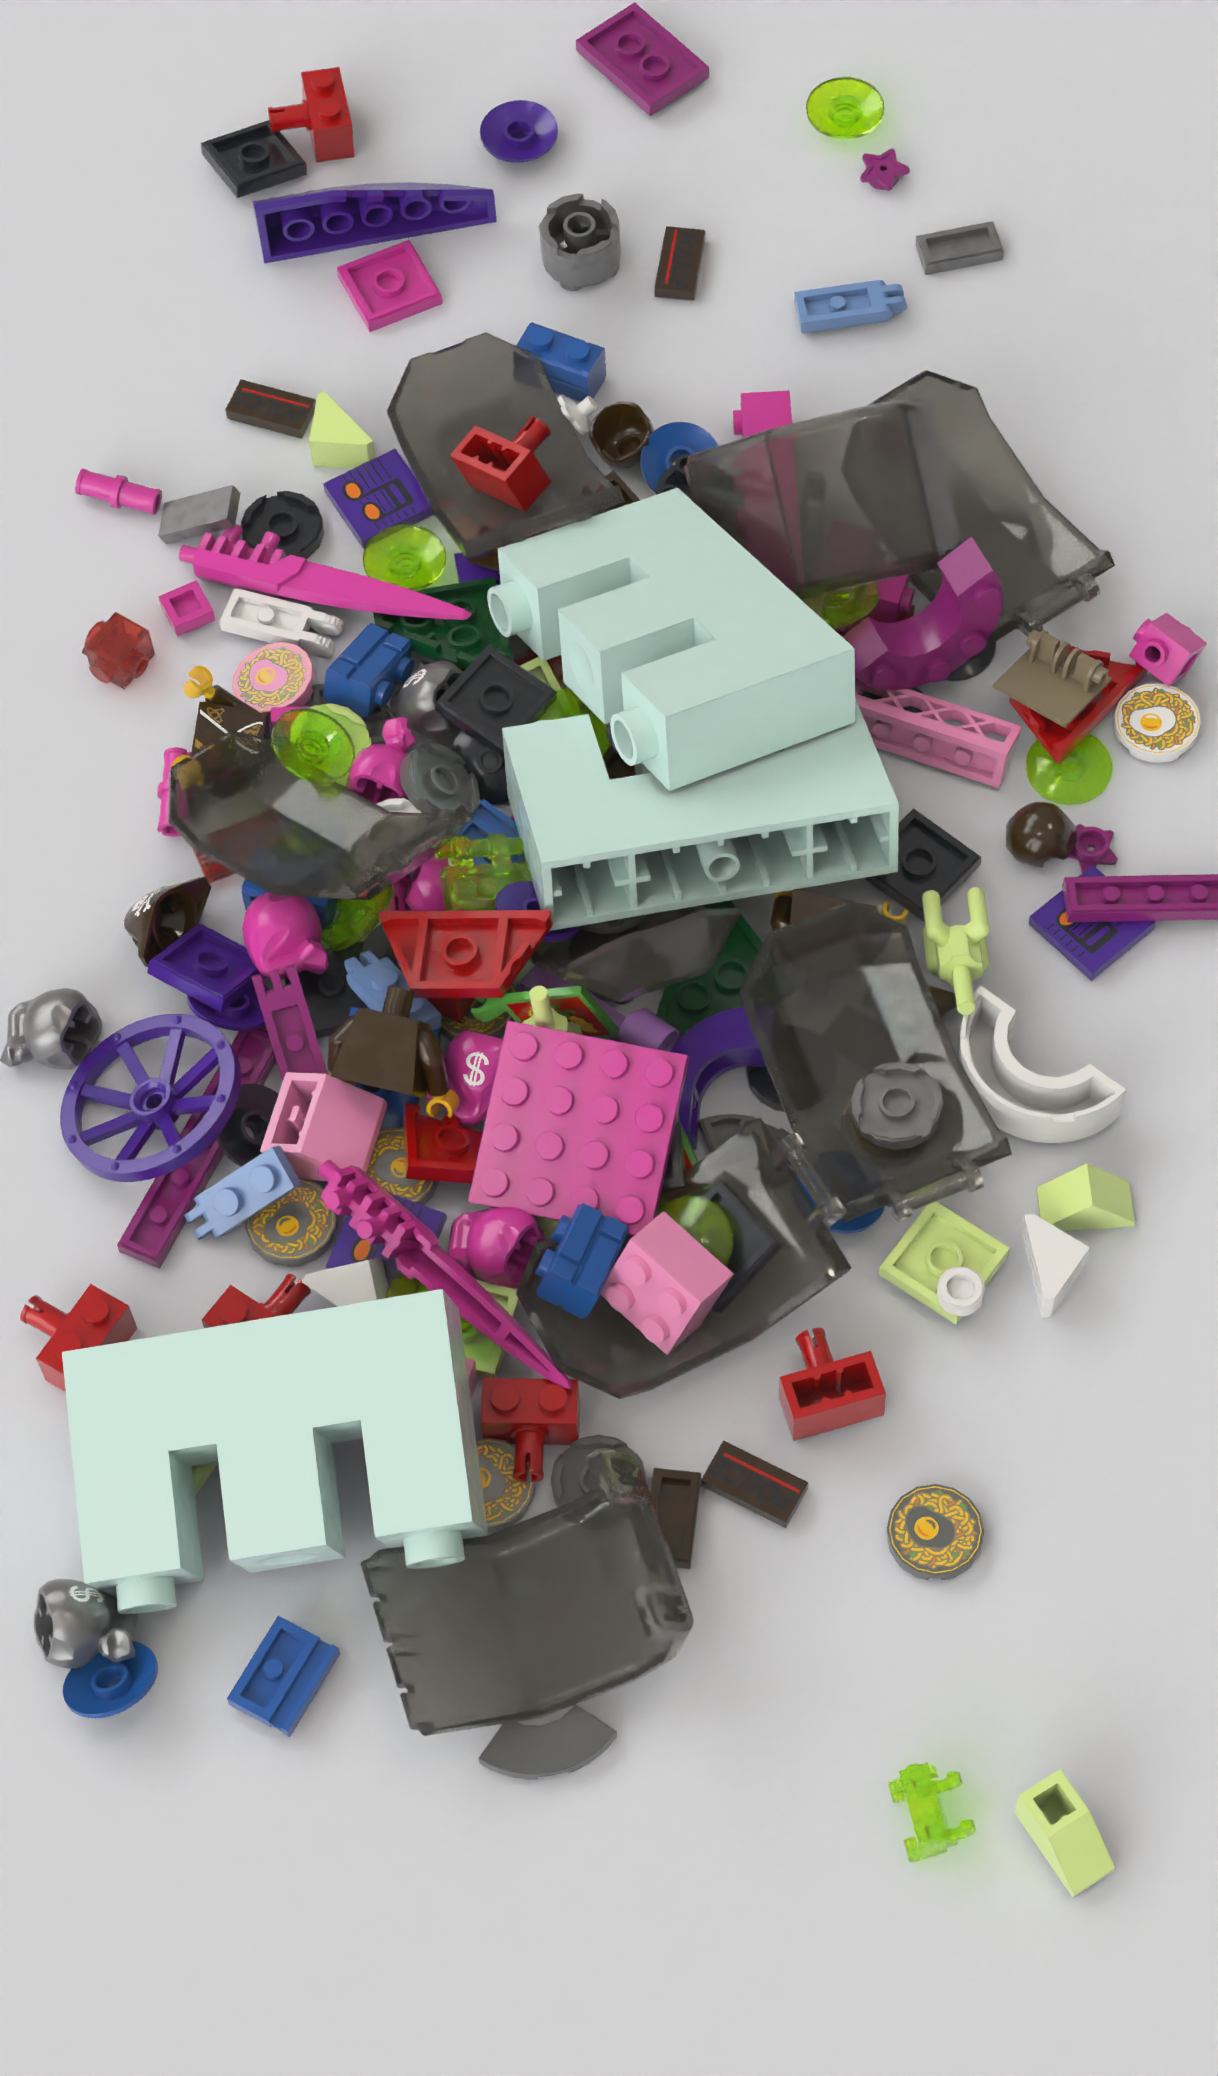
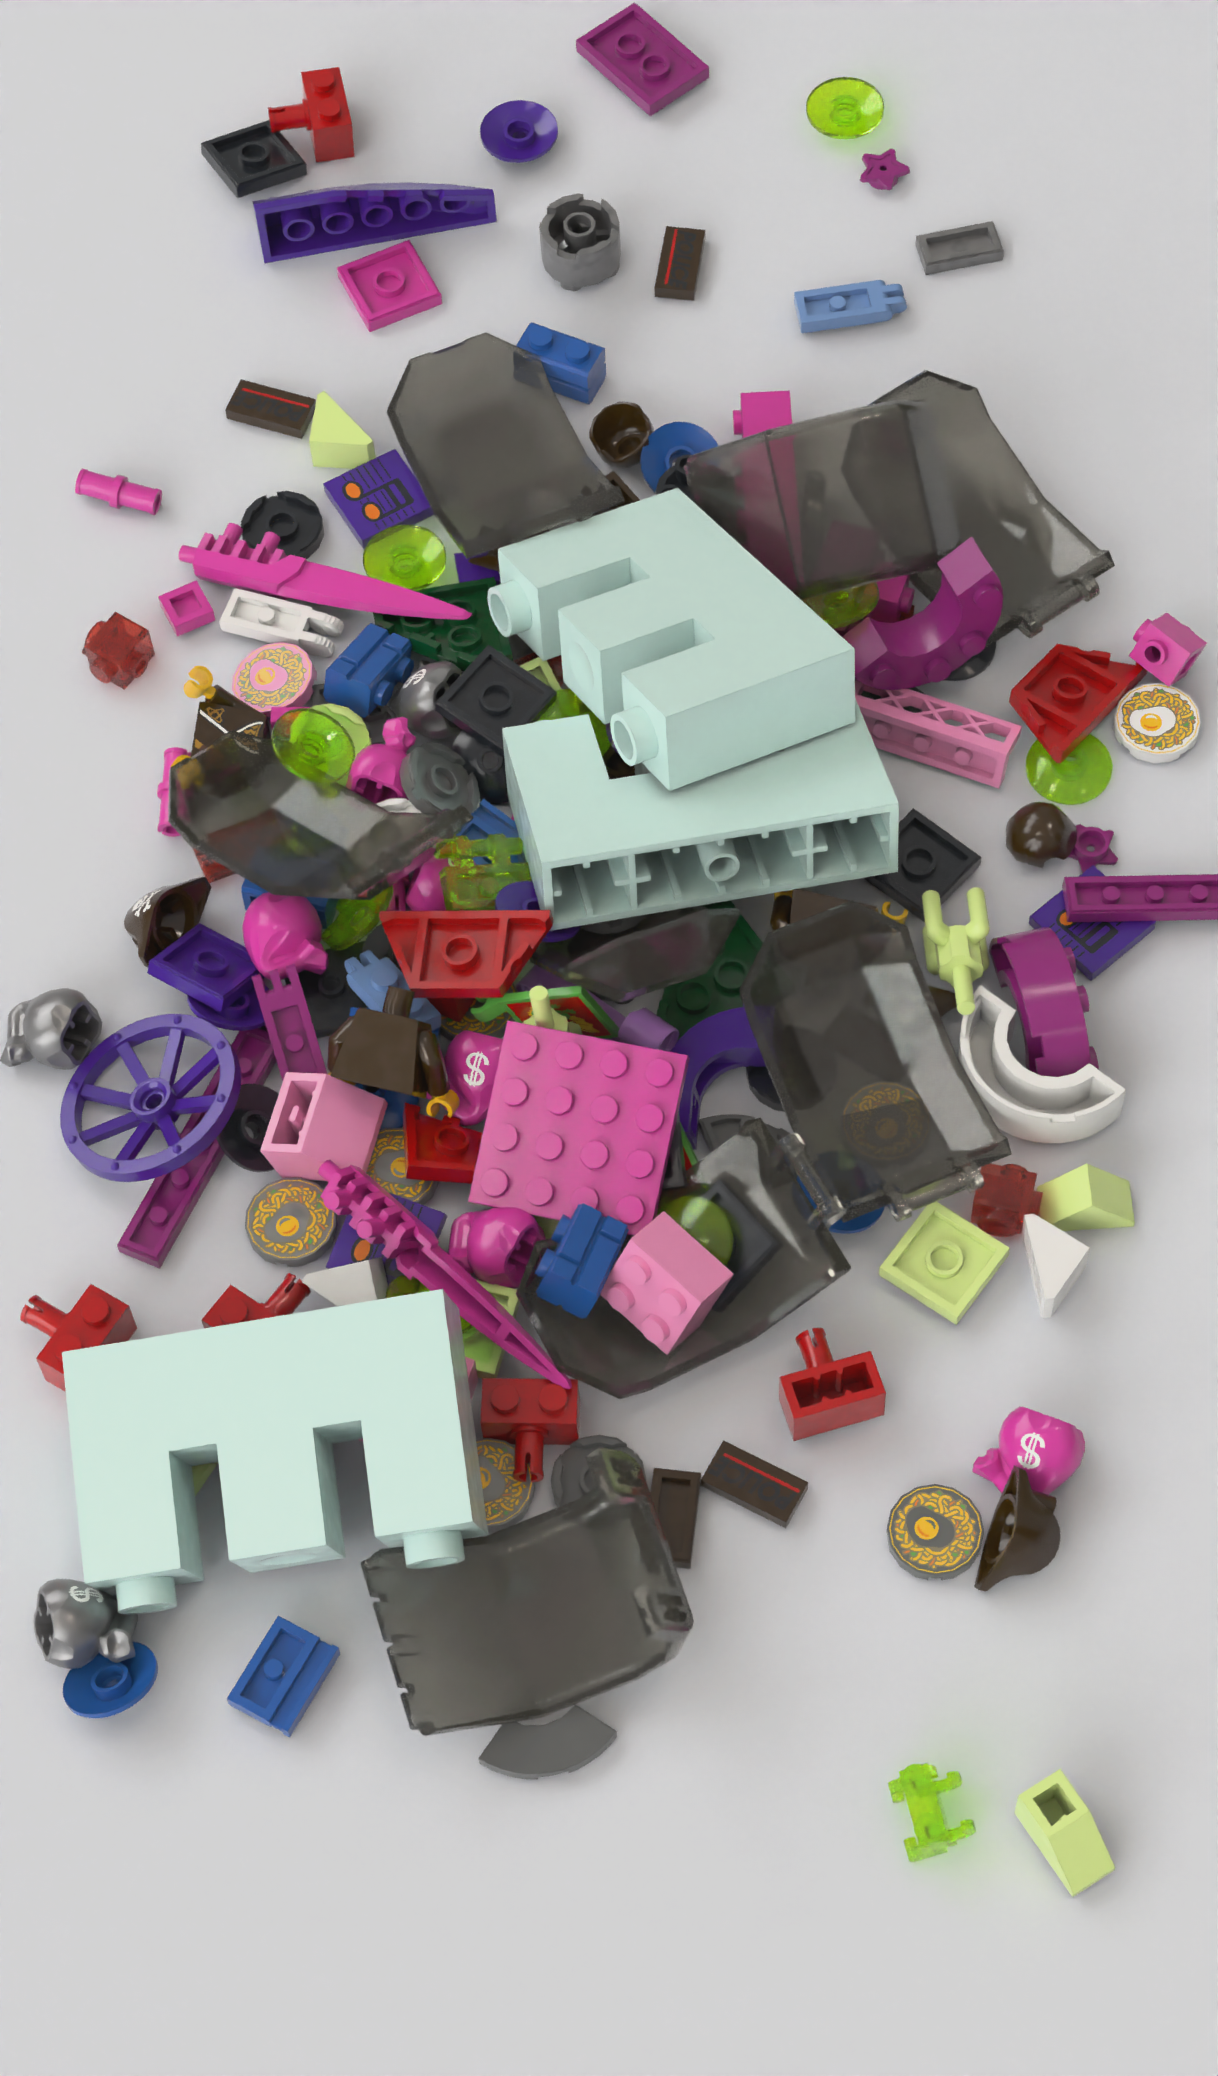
(199, 514): flat silver tile -> none
(244, 1194): medium blue hinge -> none
(502, 466): red brick -> none
(578, 413): white plant -> none
(897, 1105): flat silver tile -> none
(960, 1291): white tile -> none
(1005, 1199): none -> clear red brick
(1021, 1533): none -> dark brown hat
(1039, 1445): none -> dark pink piece
(1046, 1000): none -> magenta brick
(1052, 679): dark tan hinge -> none

